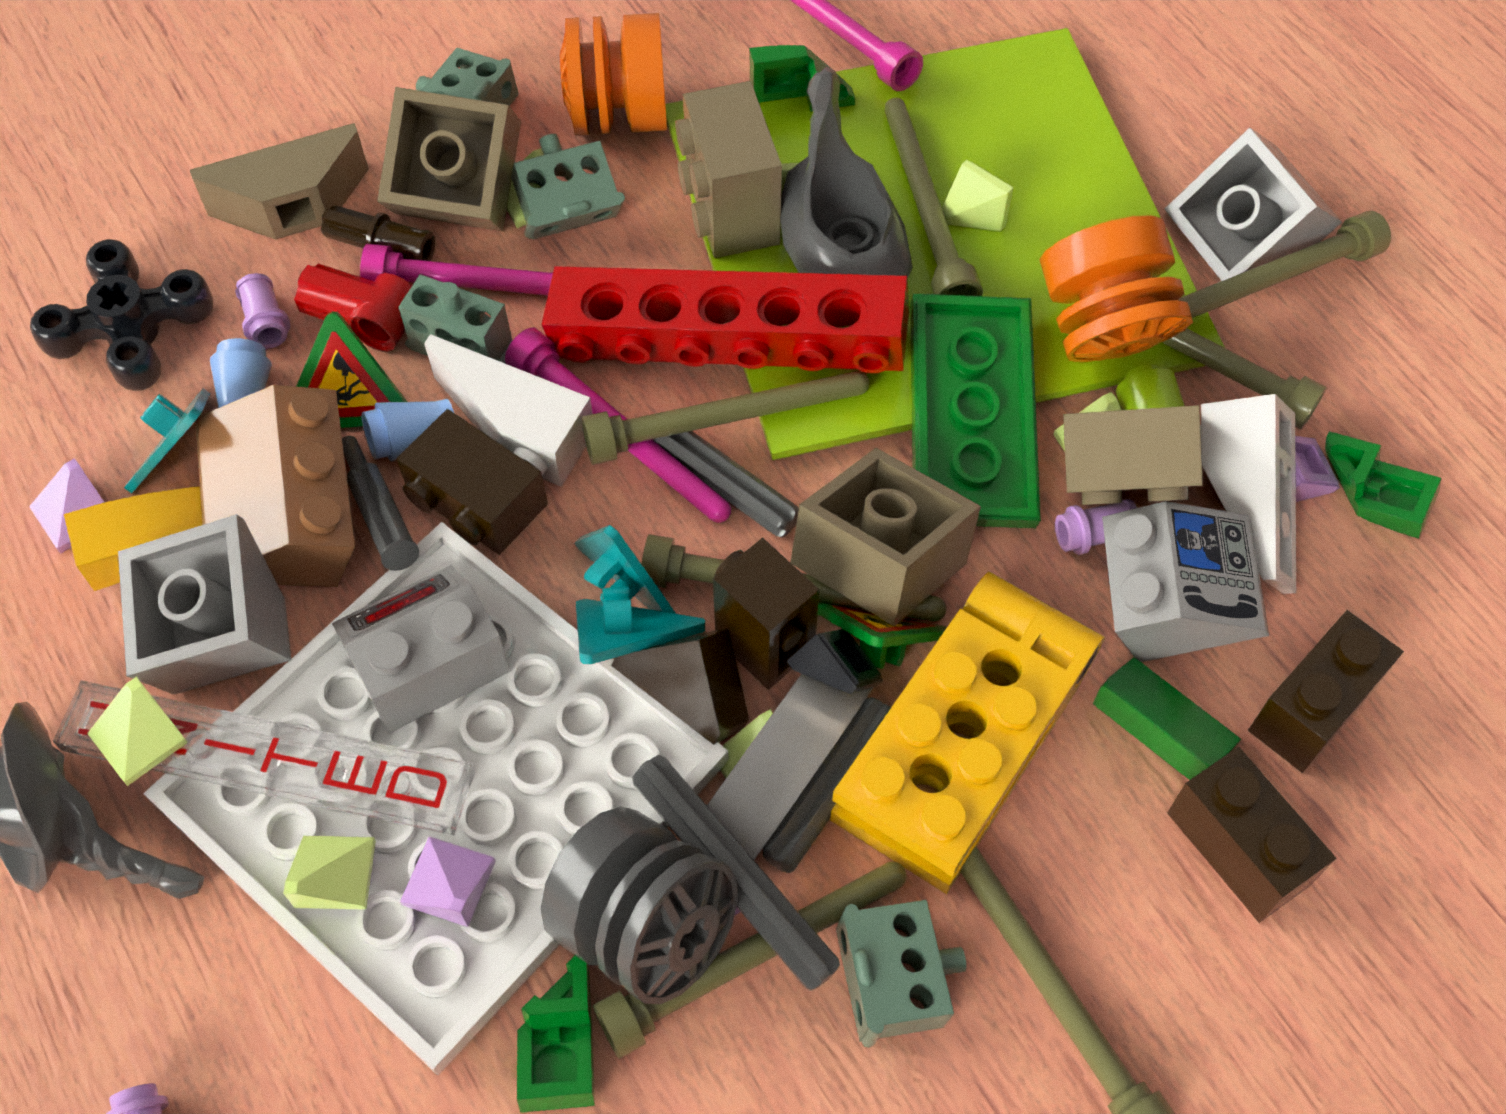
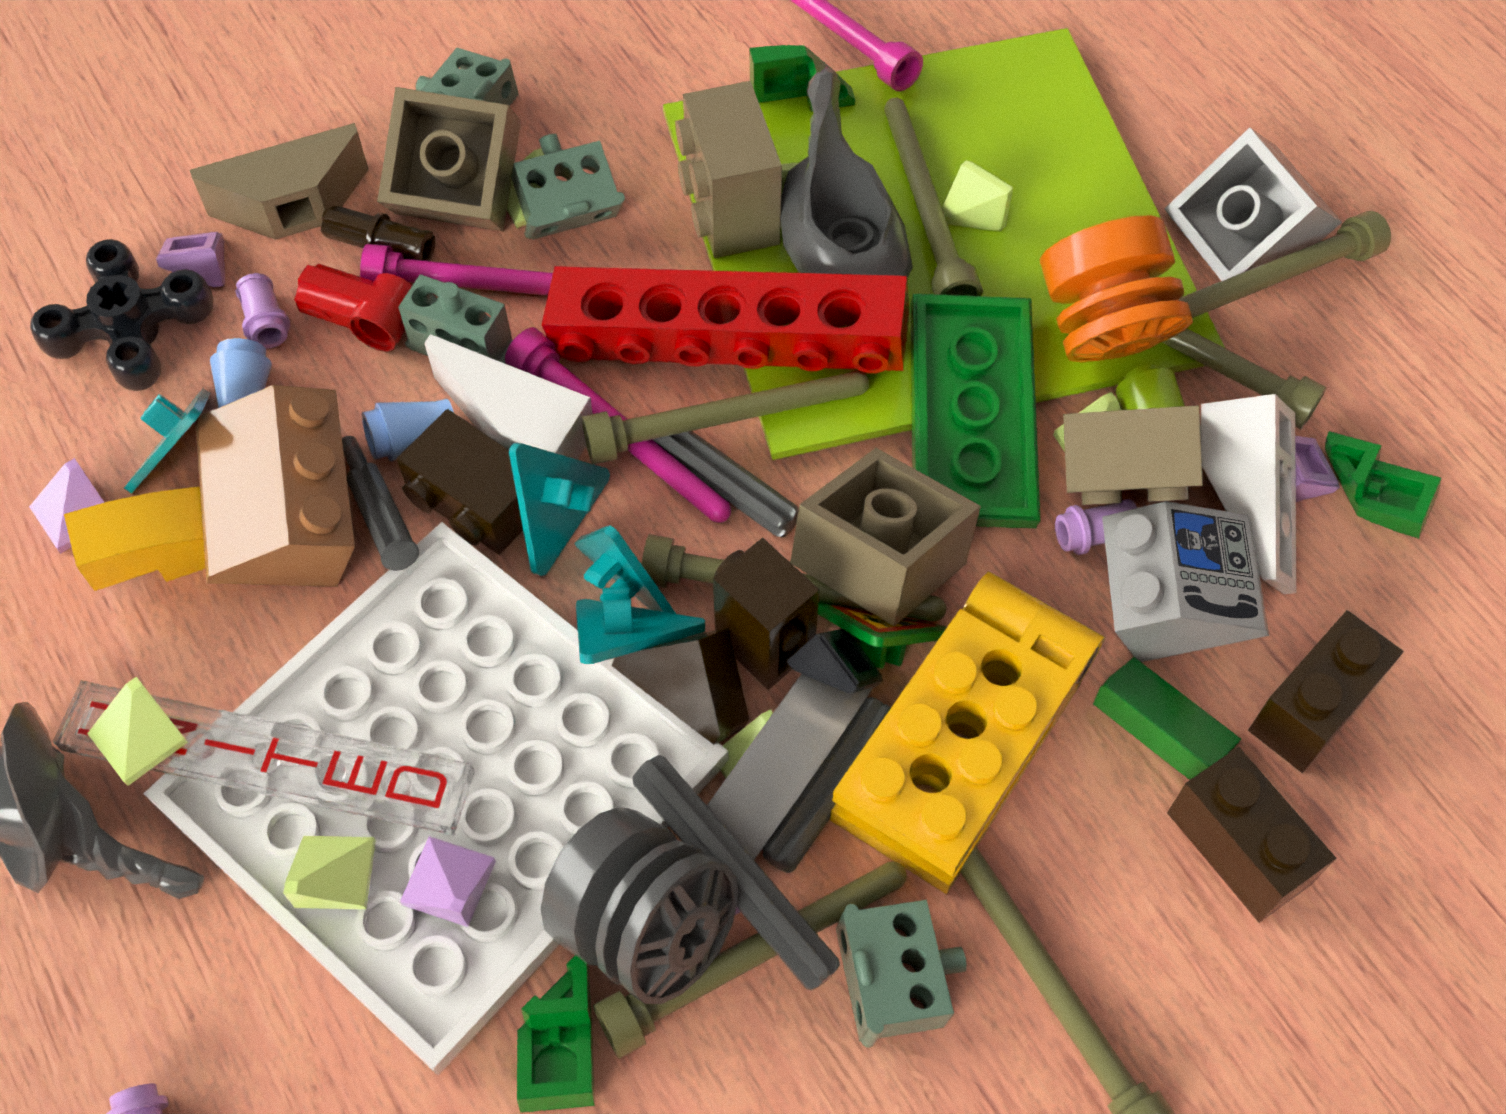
(198, 253): none -> lavender slope
(200, 608): light grey slope -> none
(345, 365): piece -> none
(423, 647): light grey slope -> none
(552, 499): none -> teal piece
(614, 74): orange wheel -> none

